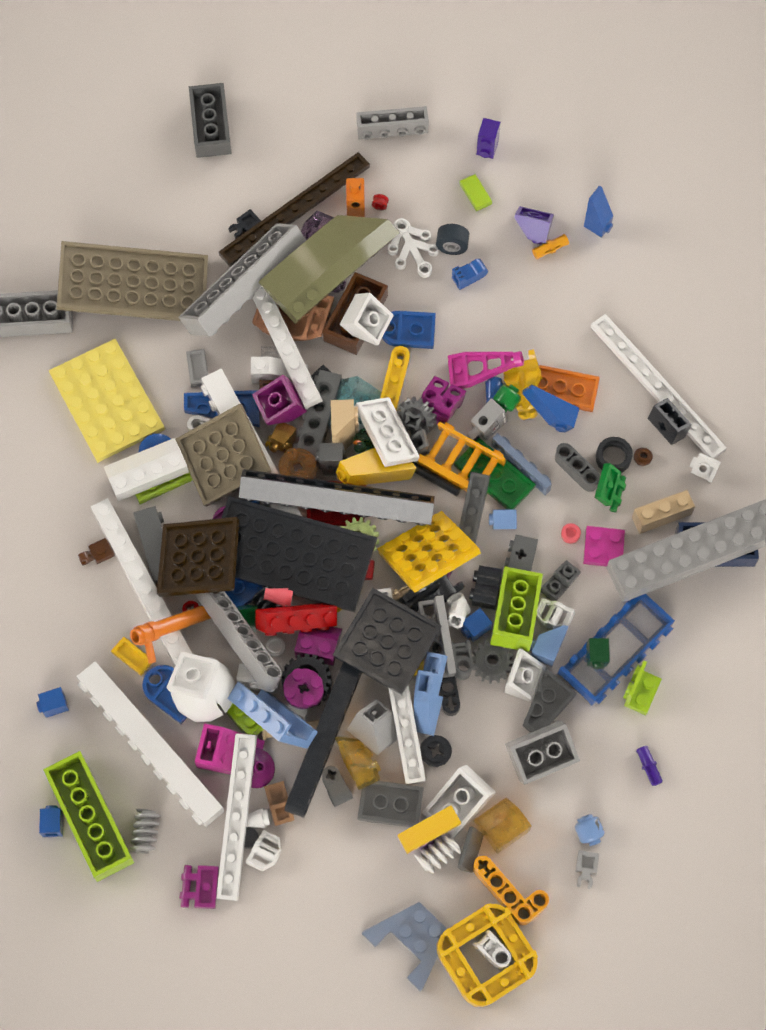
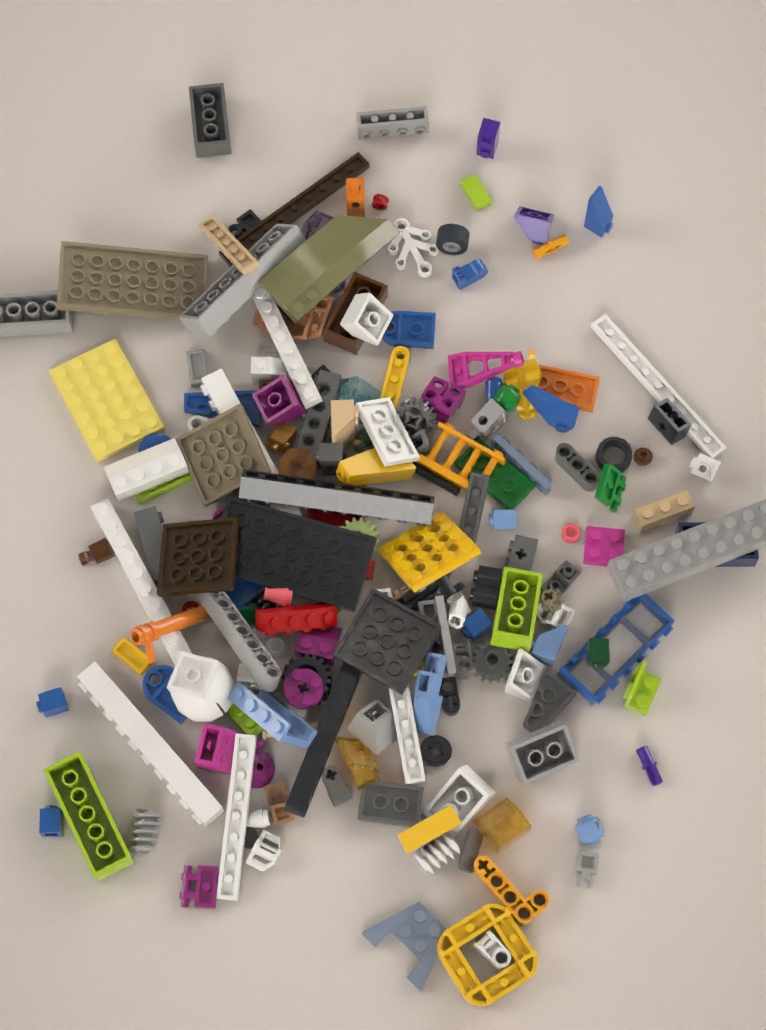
(229, 245): none -> tan plate
(551, 600): none -> dark tan gear

